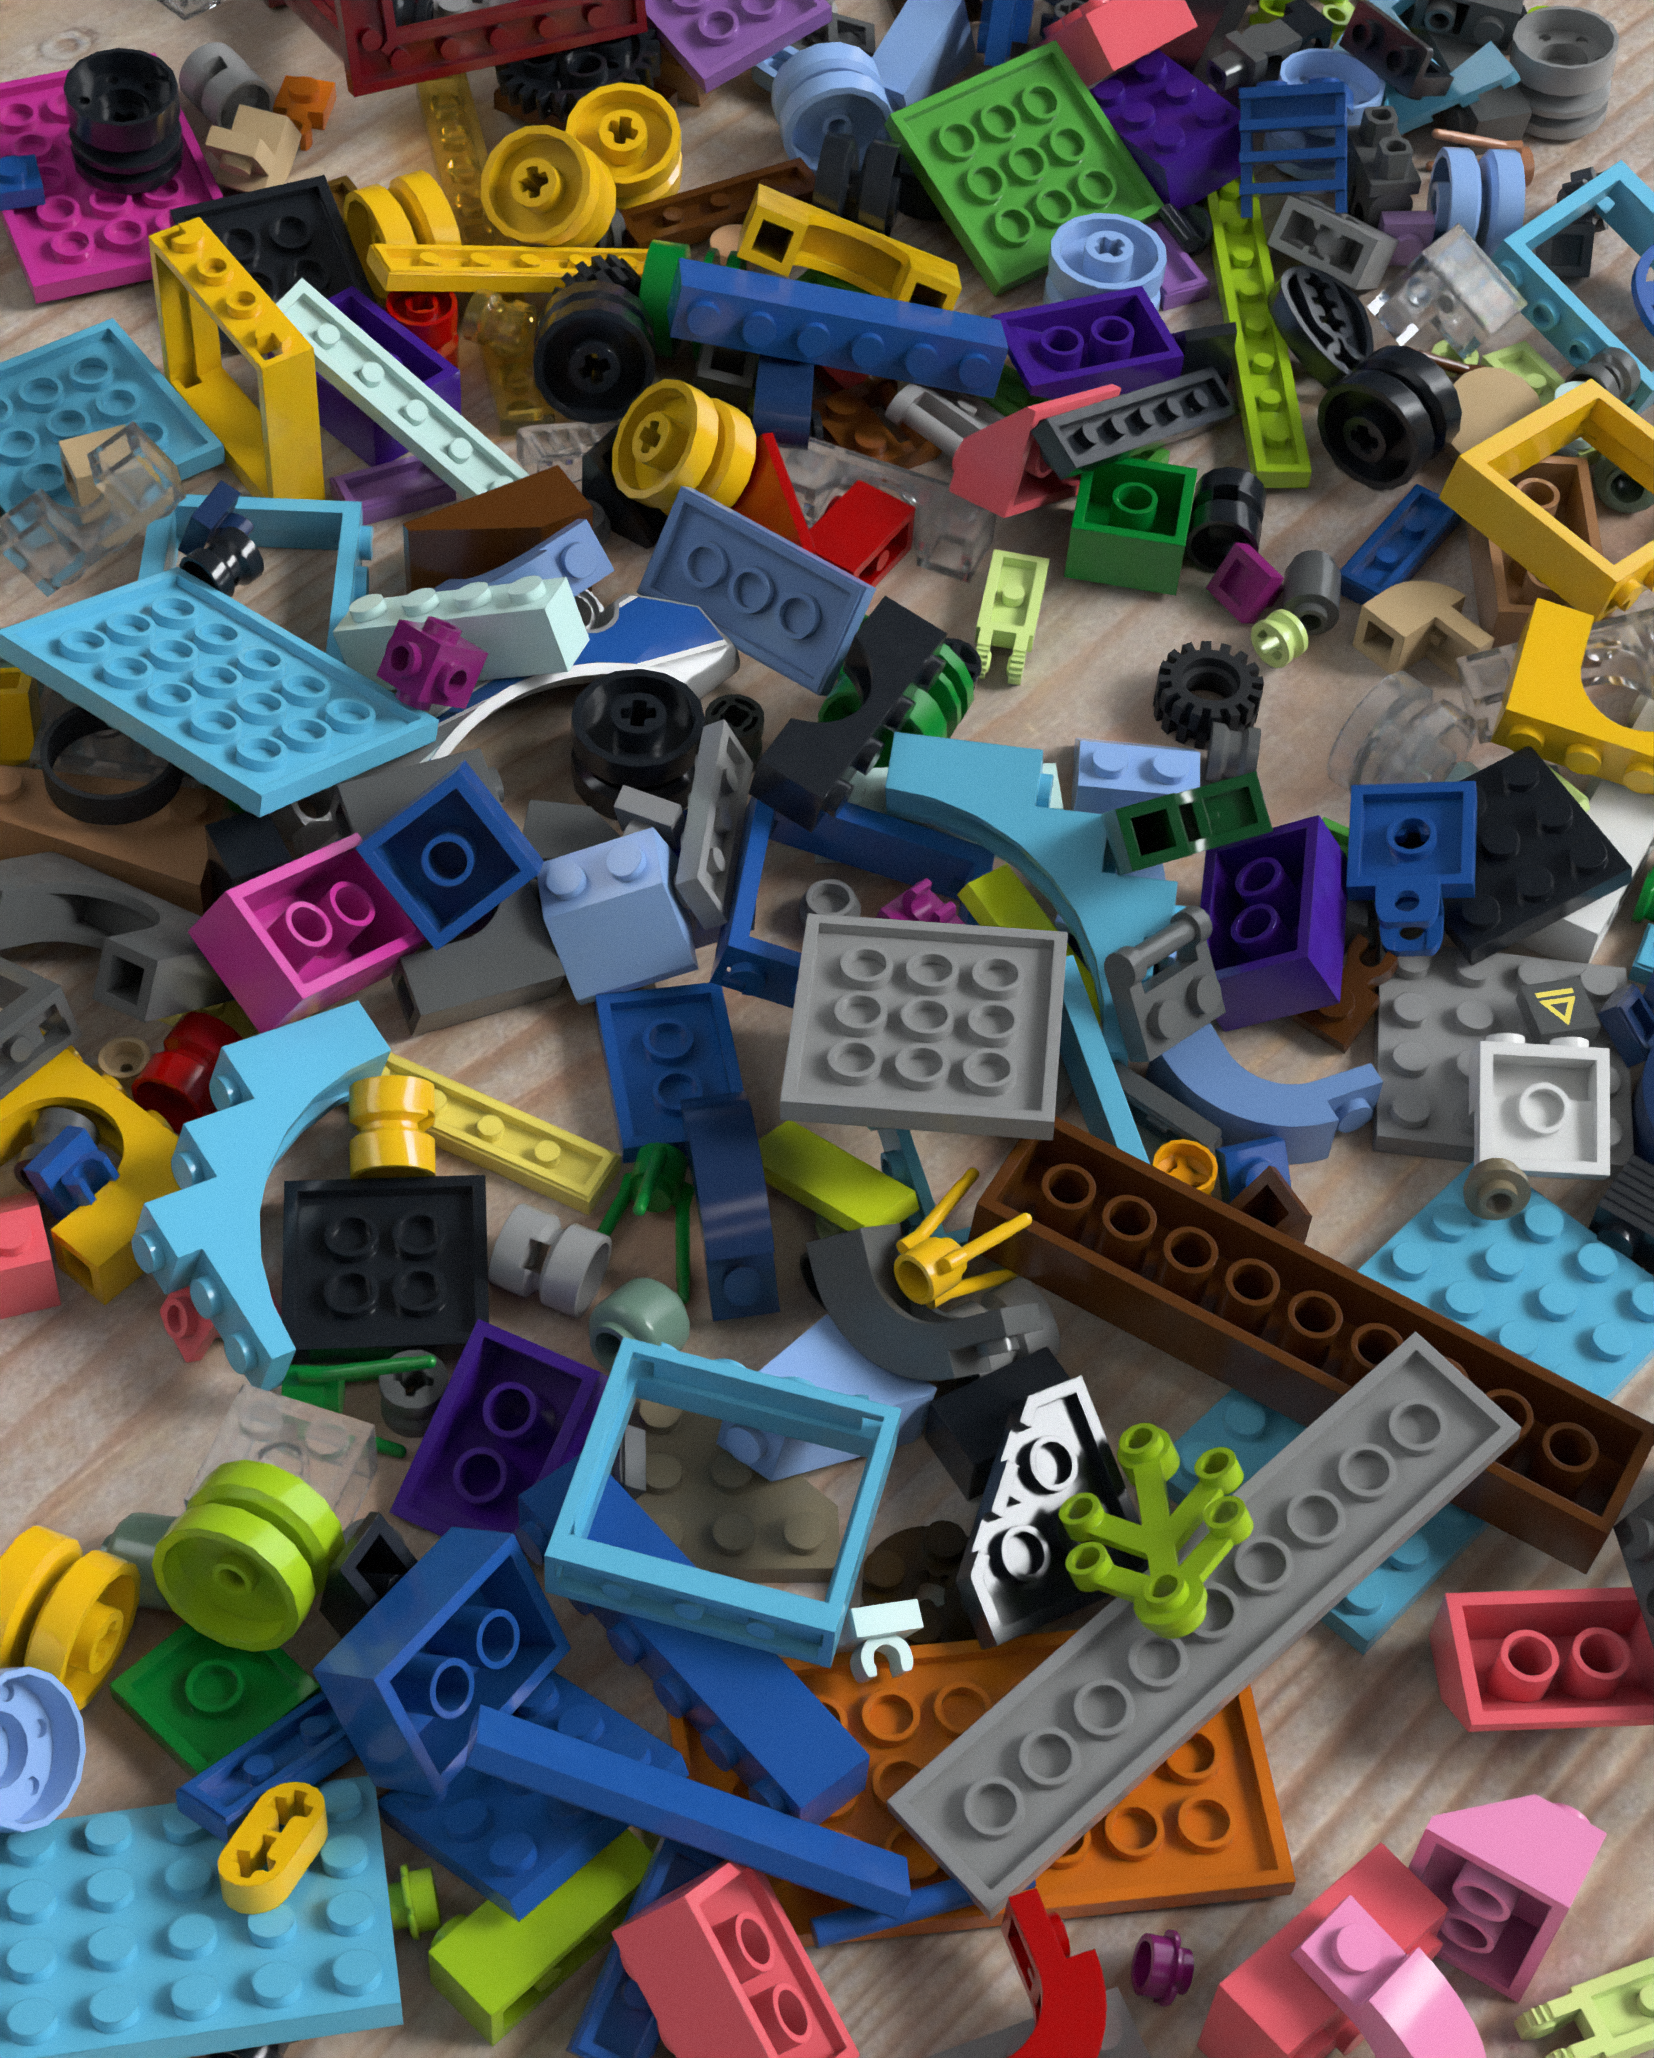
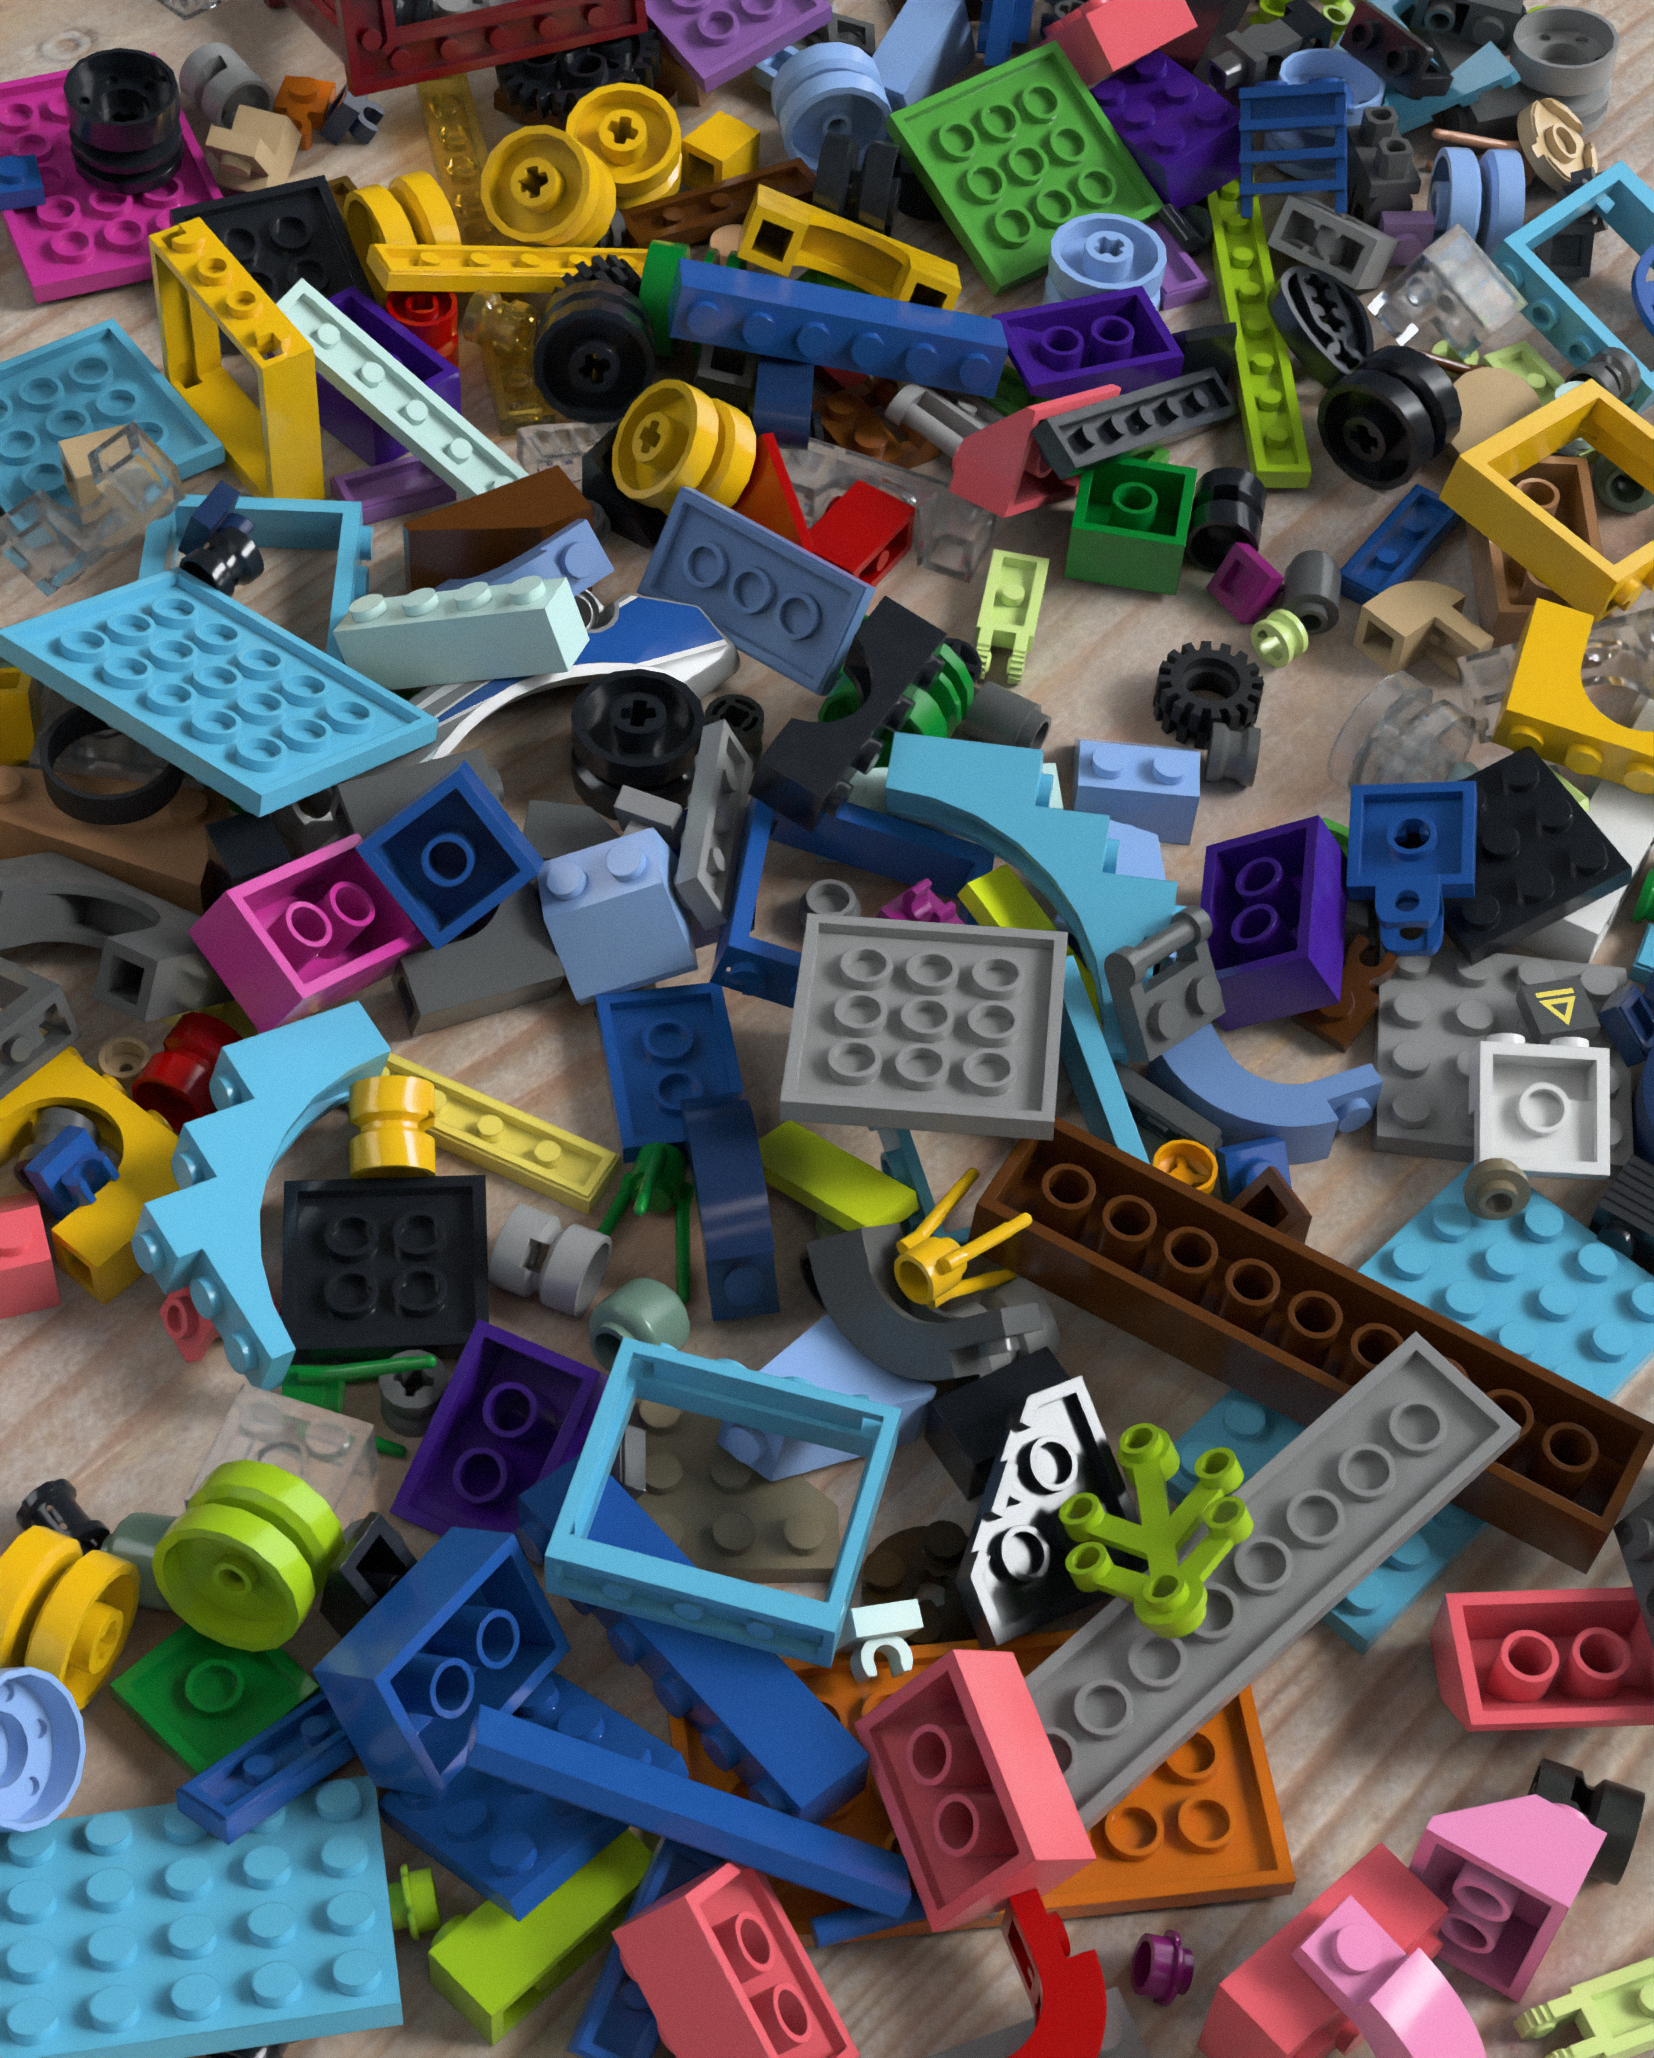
(65, 1510): none -> black bush
(260, 1841): yellow beam -> none
(351, 114): none -> dark blue tile
(431, 664): magenta brick -> none
(719, 151): none -> yellow brick
(973, 1787): none -> coral slope
(1005, 718): none -> dark grey brick
(1186, 823): dark green arch -> none
(1553, 142): none -> tan tile
(1606, 1806): none -> pearl dark grey wheel

